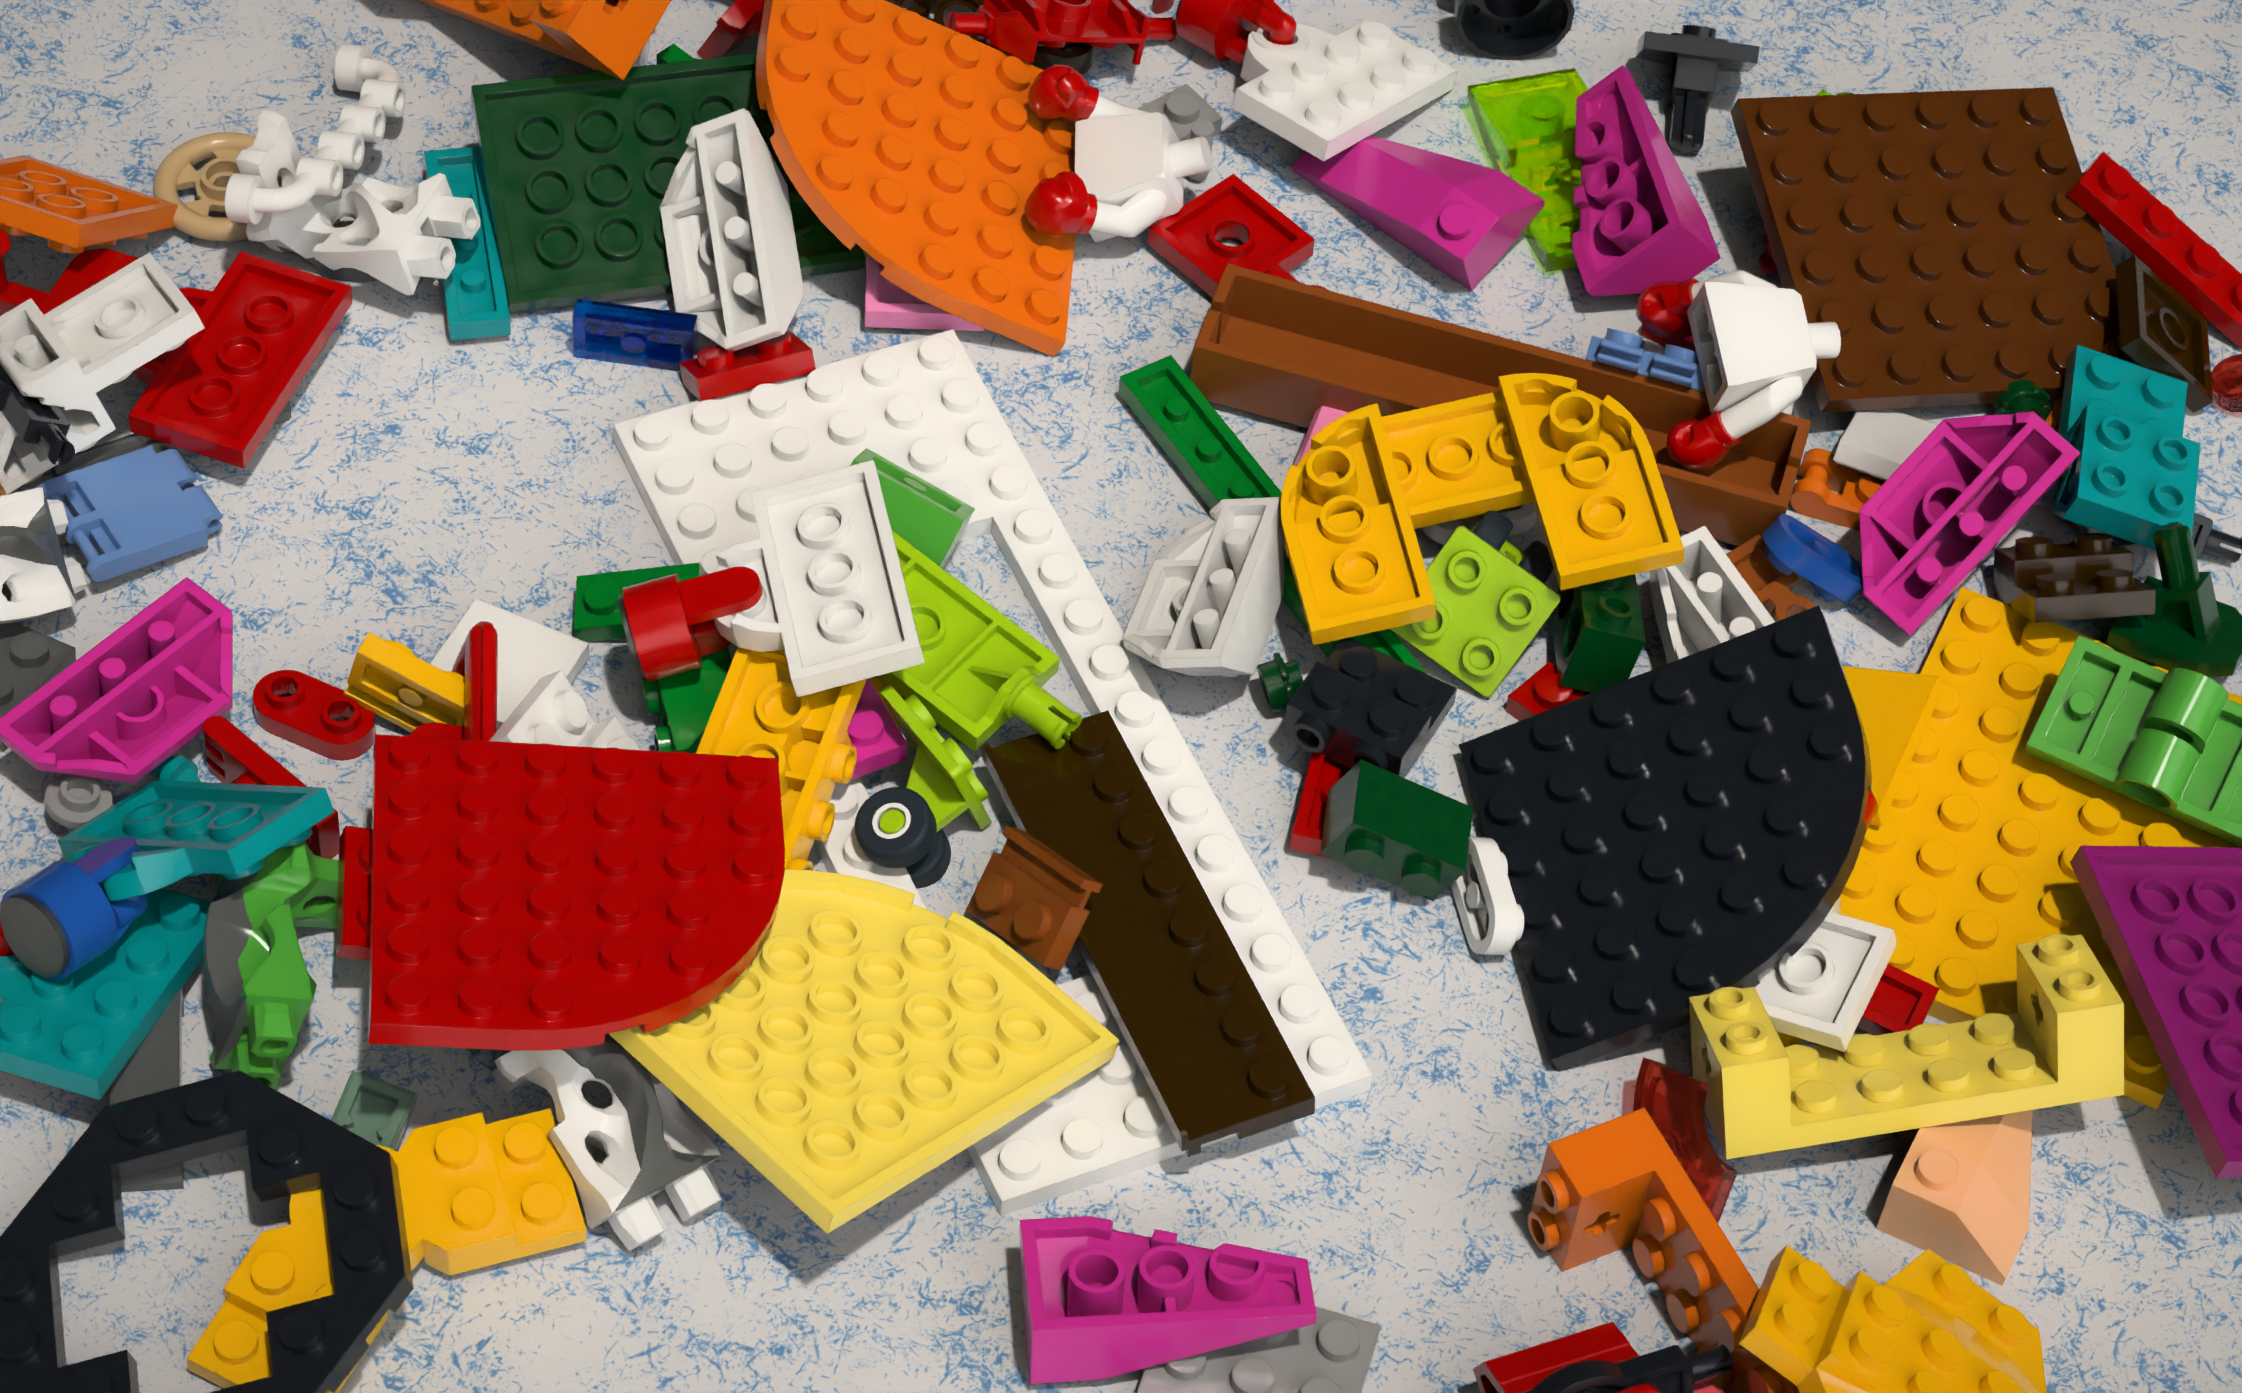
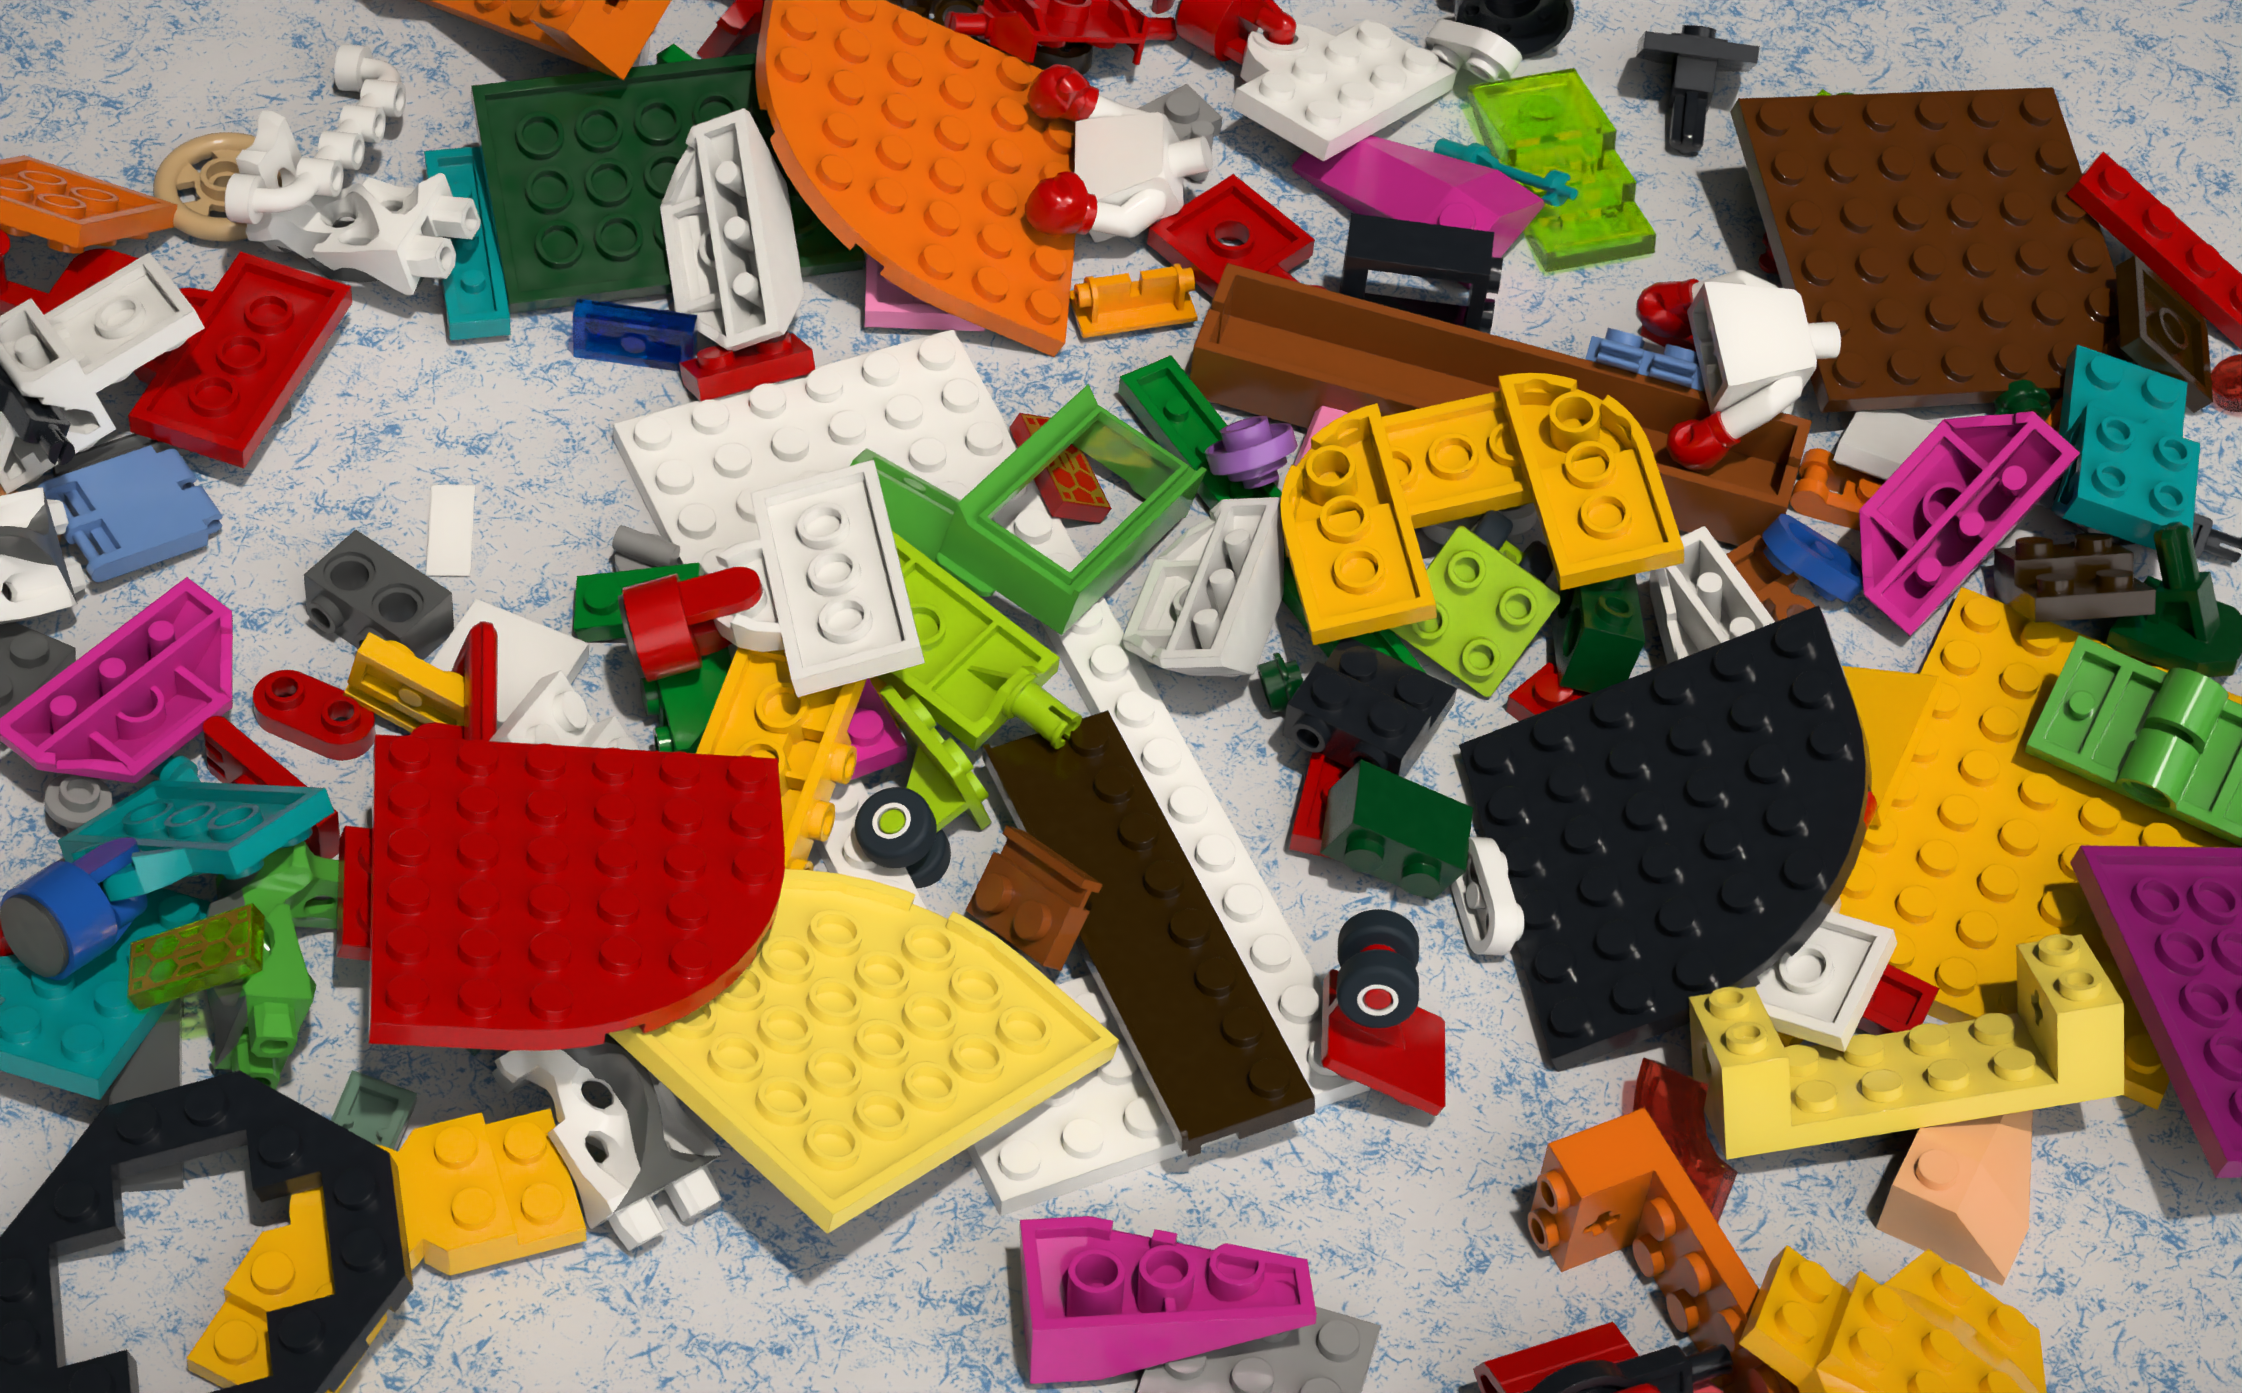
(196, 956): none -> clear neon green tile
(373, 591): none -> dark grey brick
(450, 530): none -> white sticker
(642, 550): none -> light grey plate
(994, 559): none -> bright green piece
(1068, 481): none -> red tile
(1119, 305): none -> light orange hinge
(1251, 451): none -> medium lavender plate
(1373, 1017): none -> plate
(1424, 252): none -> black window
(1473, 50): none -> white plate
(1480, 154): none -> teal piece
(1632, 197): dark pink wedge -> none

